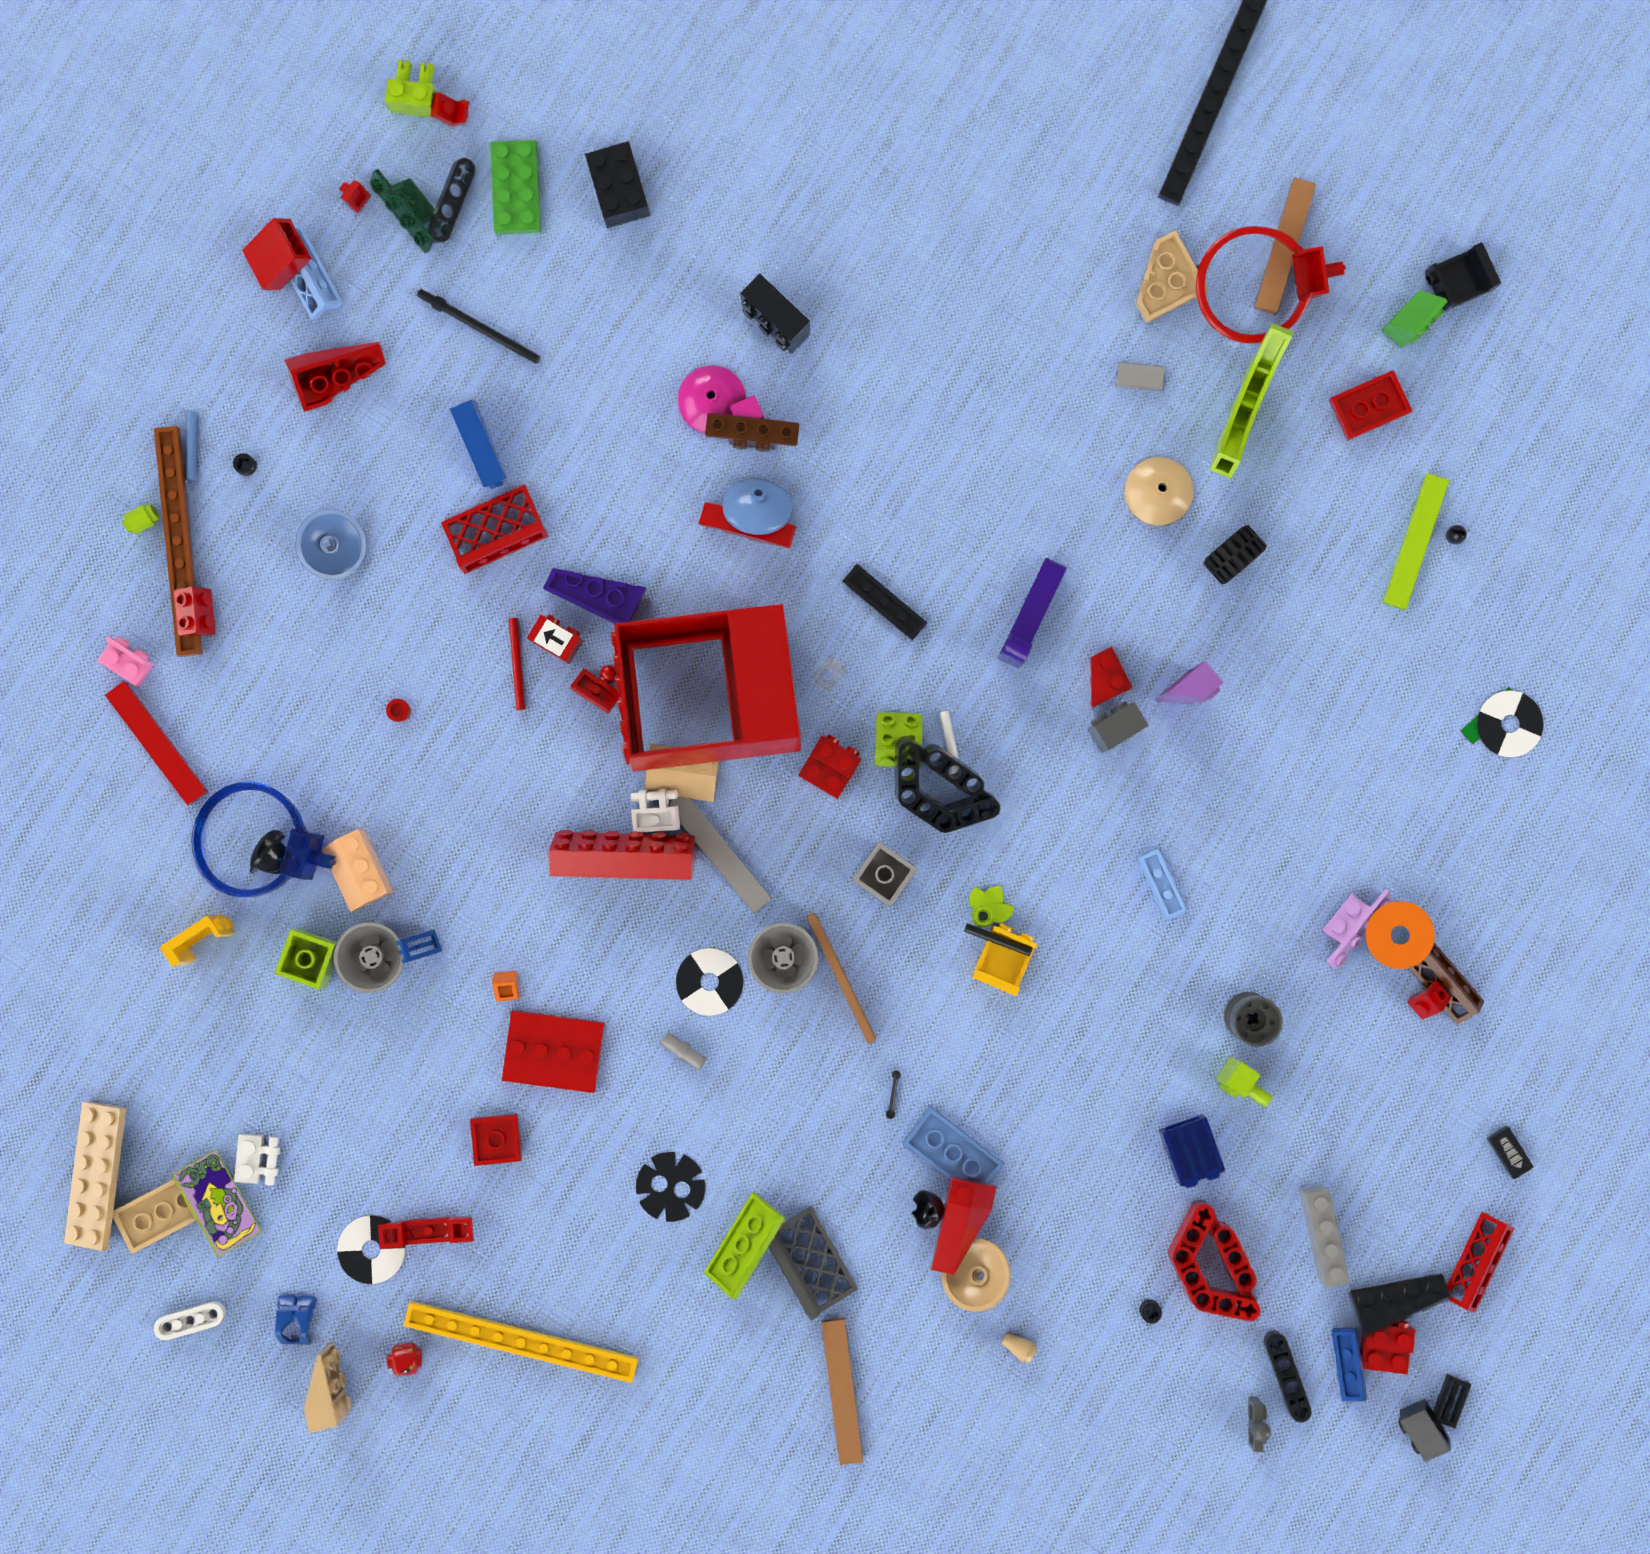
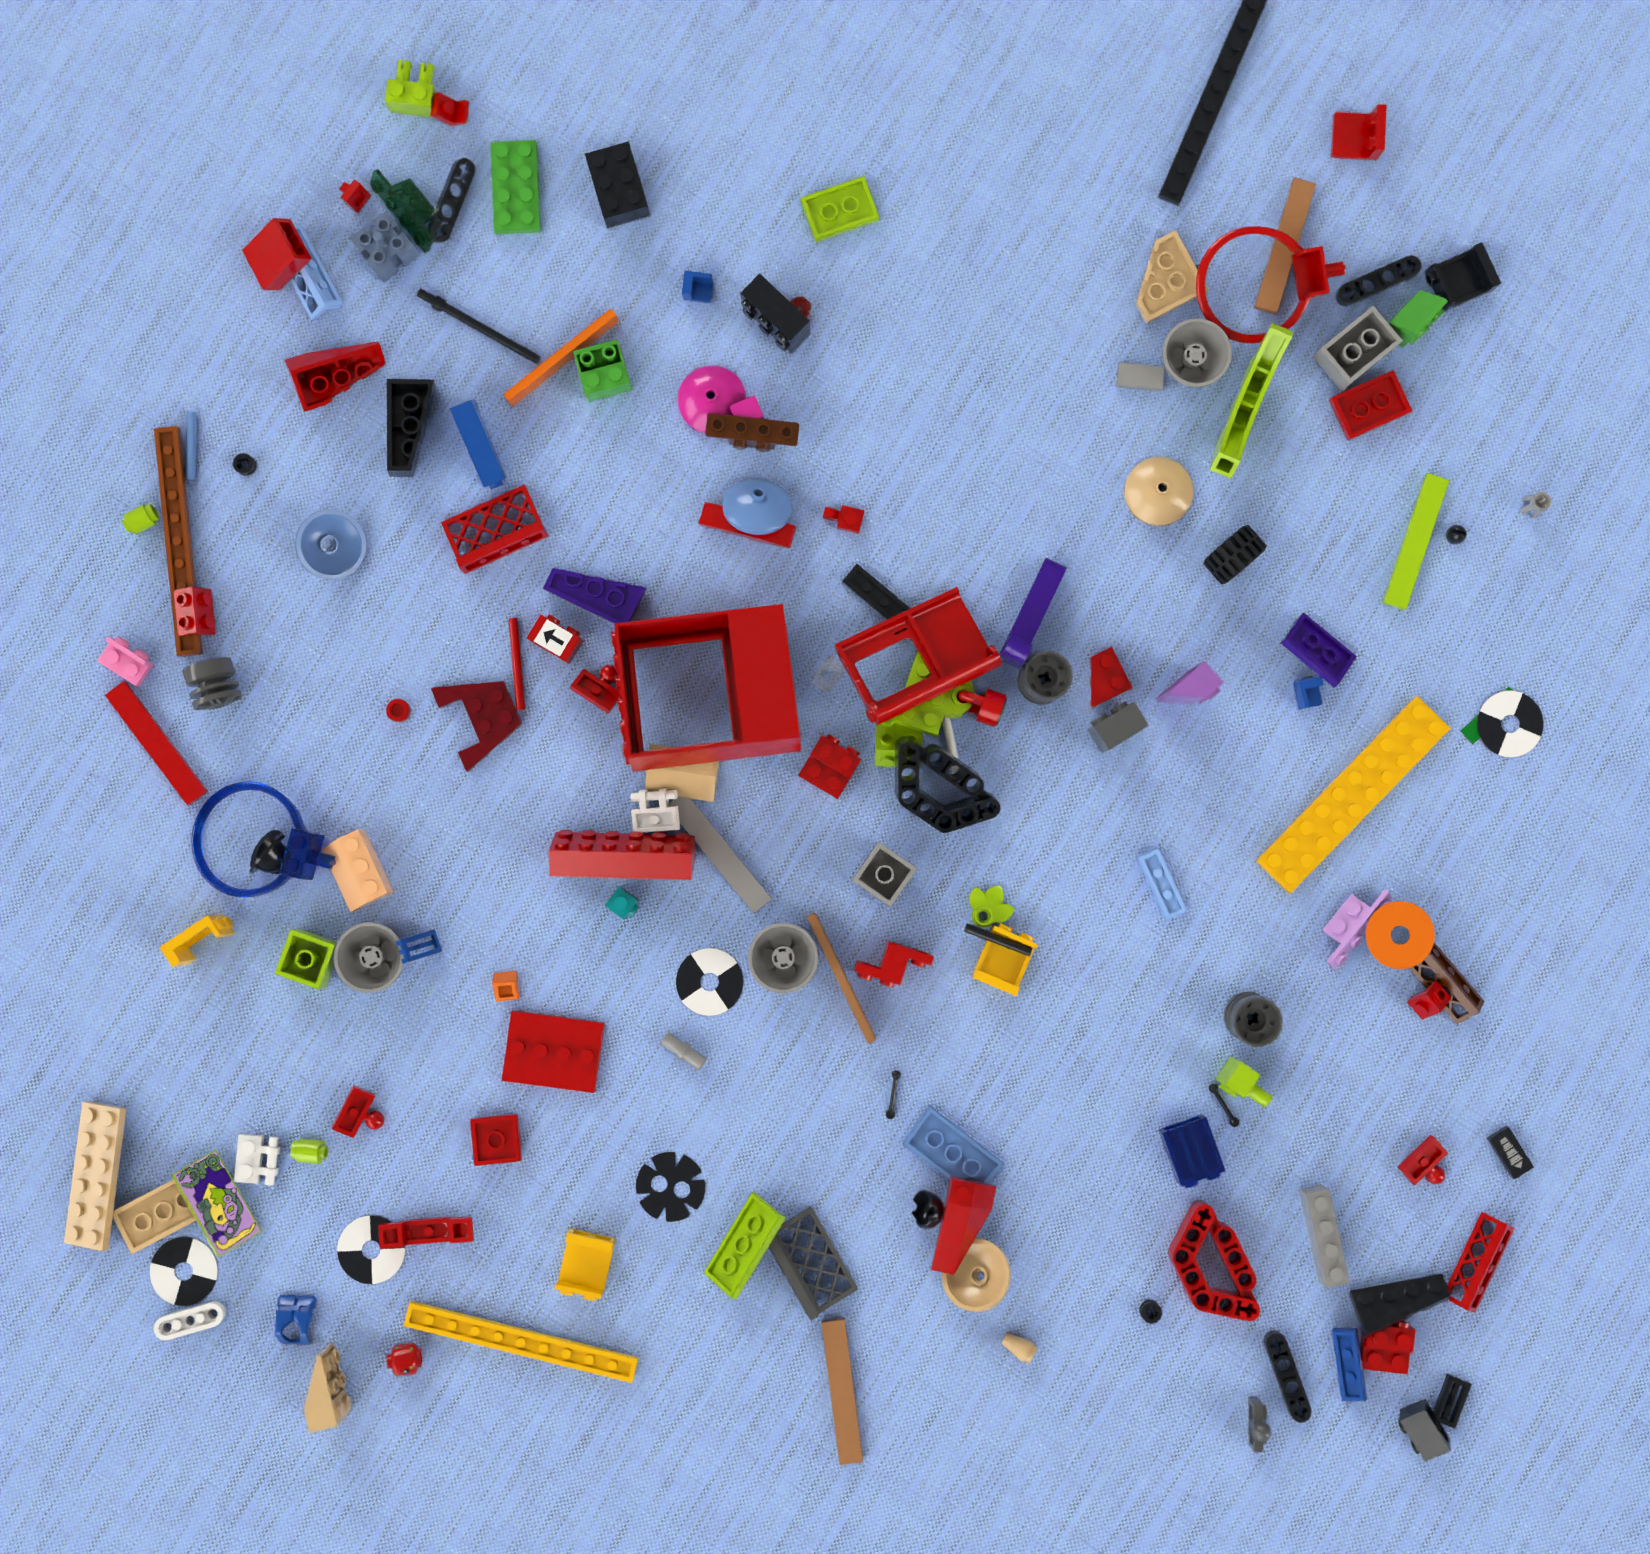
(203, 1277): none -> sticker
(211, 681): none -> dark grey wheel
(309, 1151): none -> lime brick
(355, 1111): none -> red plate
(385, 246): none -> sand blue brick
(407, 417): none -> black wedge
(489, 711): none -> dark red wing
(561, 357): none -> orange tile
(585, 1264): none -> yellow panel
(602, 370): none -> bright green slope
(623, 903): none -> teal brick
(697, 287): none -> blue panel
(801, 301): none -> clear red plate
(839, 209): none -> lime tile
(848, 518): none -> red plate
(893, 964): none -> red bracket
(946, 642): none -> red piece
(952, 704): none -> lime plate
(1057, 676): none -> dark grey wheel
(1204, 344): none -> light grey piece
(1233, 1120): none -> black hinge
(1308, 692): none -> blue panel
(1318, 650): none -> dark purple tile
(1352, 794): none -> yellow plate
(1357, 348): none -> light grey brick
(1359, 134): none -> red bracket
(1378, 281): none -> black beam
(1424, 1161): none -> red plate
(1539, 502): none -> light grey piece

